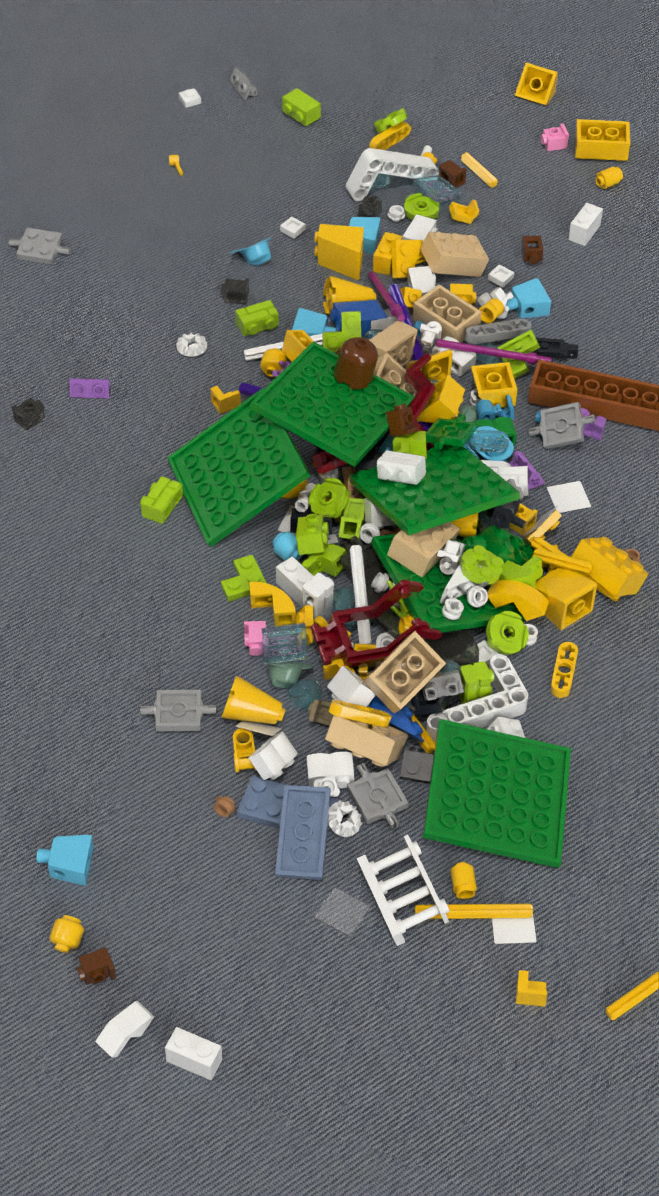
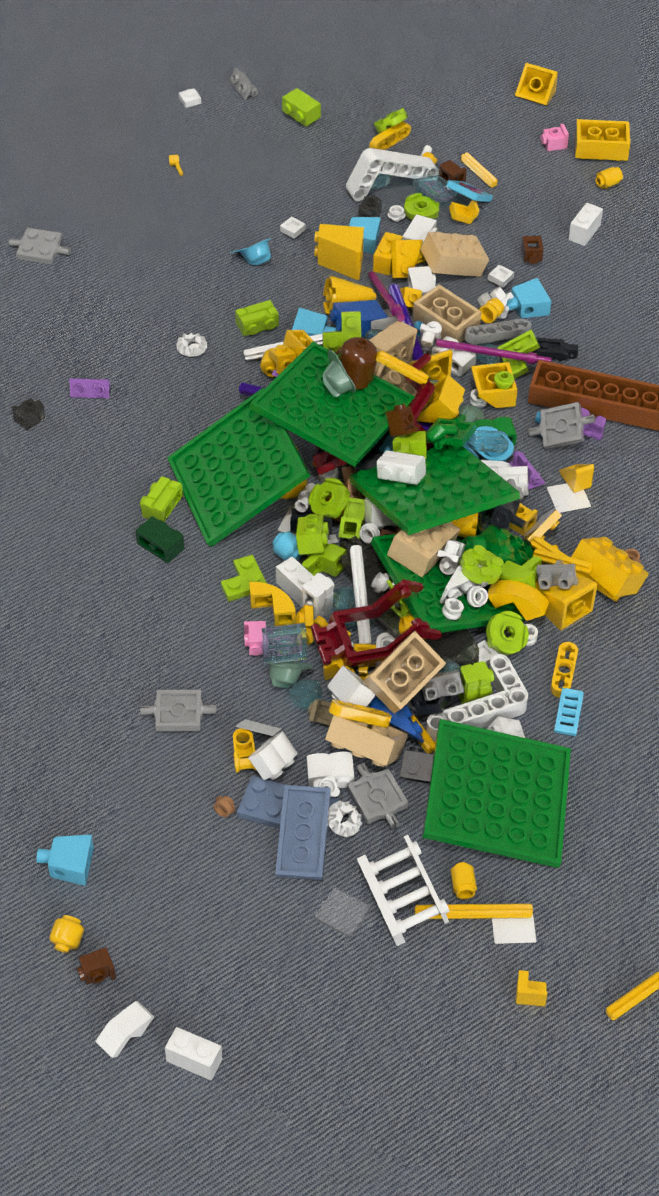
(160, 539): none -> dark green brick
(226, 401): yellow panel -> none
(235, 291): clear smoke brick -> none
(252, 704): yellow cone -> none
(282, 356): none -> yellow bracket
(336, 378): none -> sand green piece
(401, 367): none -> yellow axle
(439, 431): none -> green arm
(464, 291): yellow brick -> none
(469, 191): none -> medium azure tile
(486, 410): dark azure leg -> none
(504, 380): none -> lime plate
(557, 575): none -> light grey hips
(573, 699): none -> medium azure slope
(578, 476): none -> yellow slope

